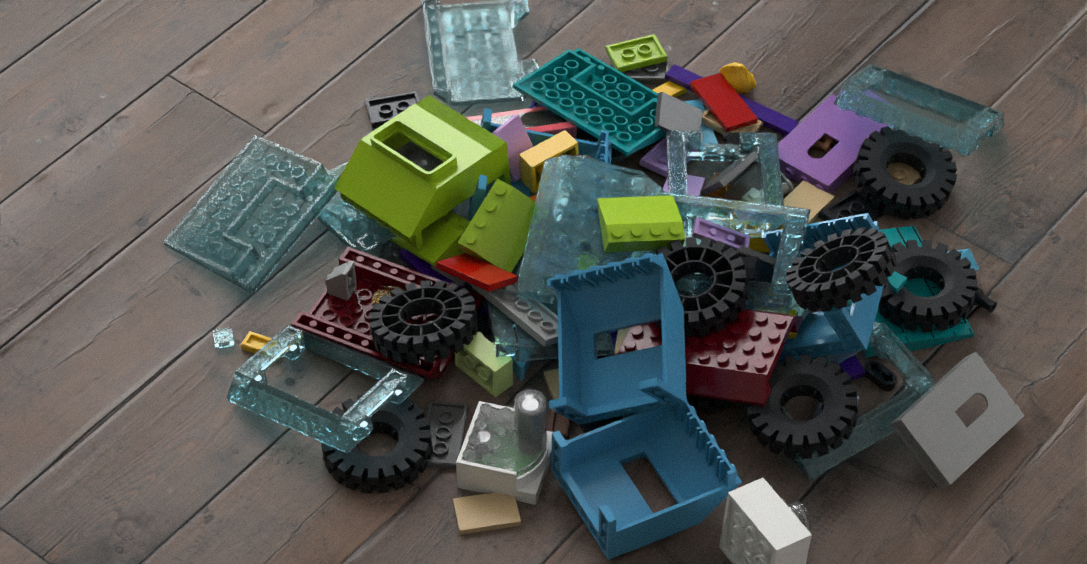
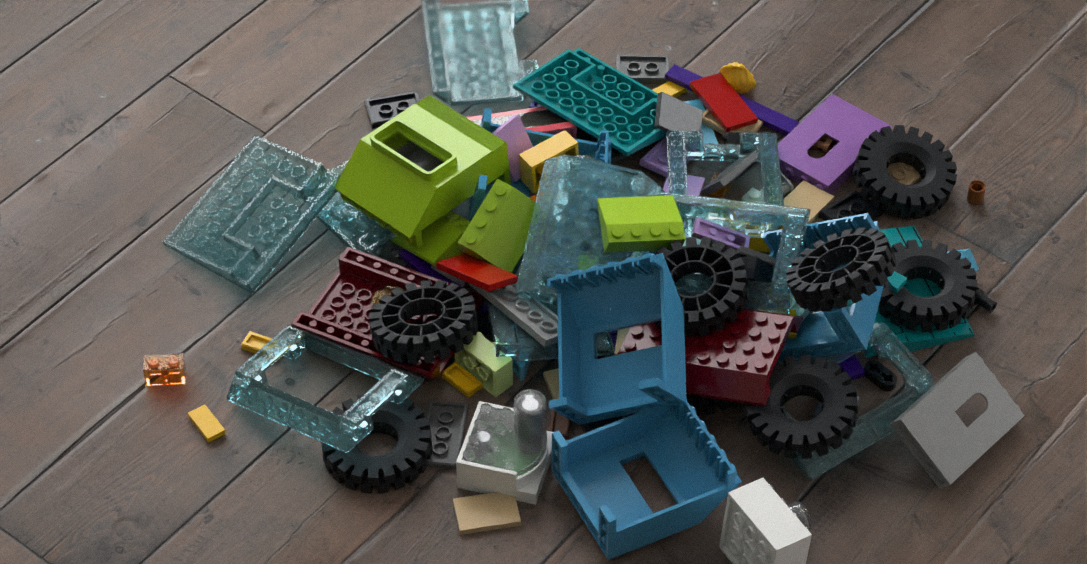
(164, 369): none -> clear orange brick
(206, 423): none -> yellow tile
(223, 337): clear light blue tile -> none
(342, 281): light grey slope -> none
(462, 379): none -> yellow tile
(636, 53): lime tile -> none
(862, 97): clear light blue slope -> none
(976, 192): none -> dark orange beam

